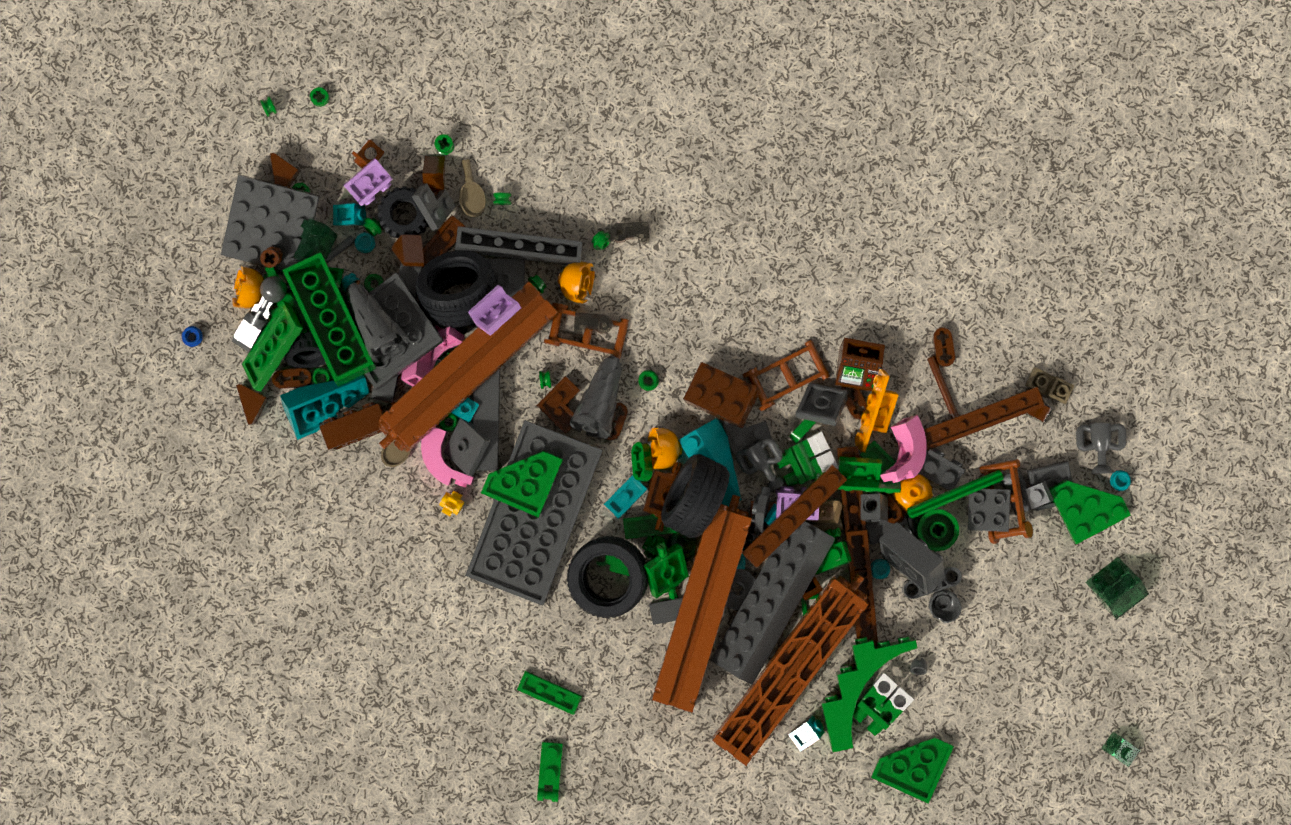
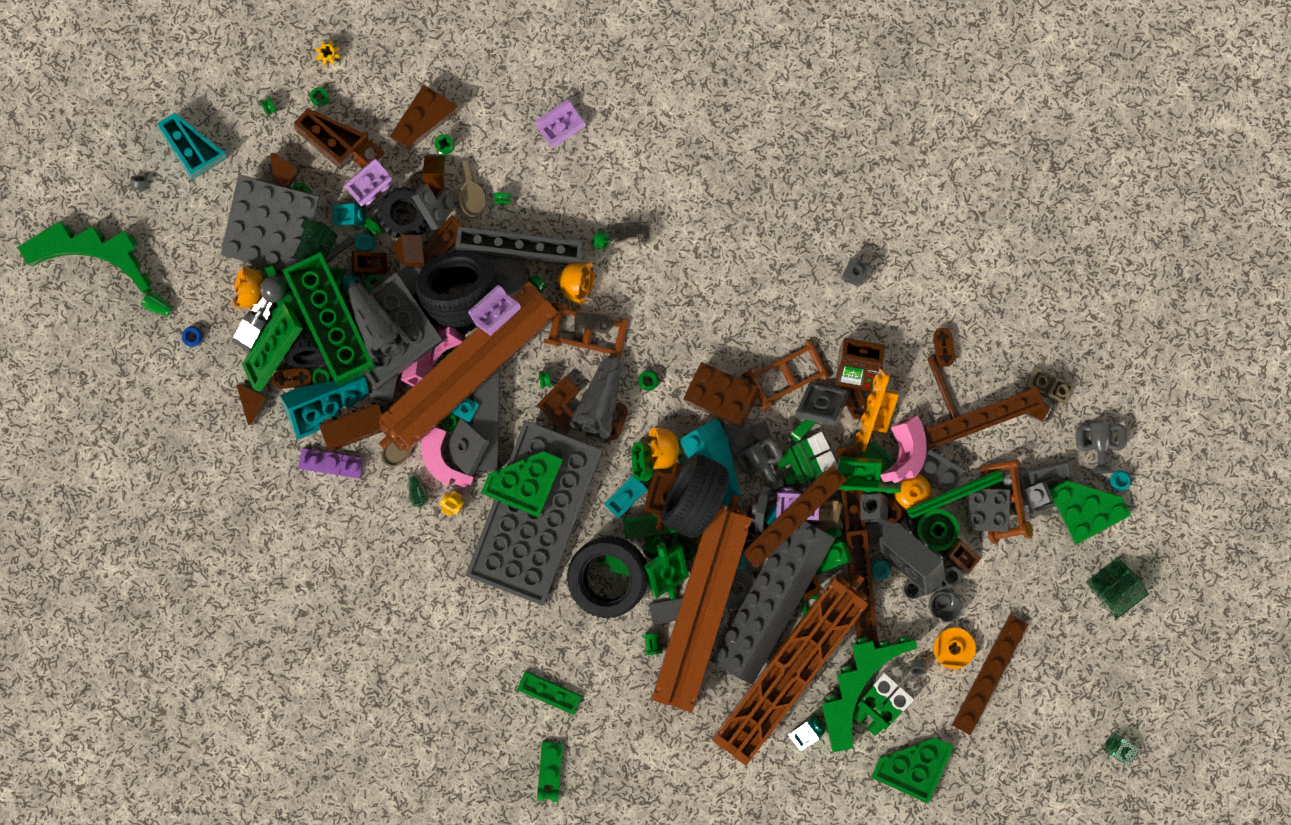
(58, 242): none -> green arch
(138, 182): none -> dark grey hinge
(156, 304): none -> green cone
(191, 148): none -> teal wedge
(266, 253): reddish brown bush -> none
(330, 58): none -> yellow gear
(330, 137): none -> reddish brown wedge
(330, 463): none -> medium lavender plate
(369, 262): none -> reddish brown slope
(417, 492): none -> clear green cone
(422, 117): none -> reddish brown wedge
(560, 123): none -> lavender bracket
(652, 644): none -> green bush
(855, 272): none -> dark grey brick
(946, 639): none -> light orange plate
(962, 556): none -> reddish brown slope
(989, 674): none -> reddish brown plate

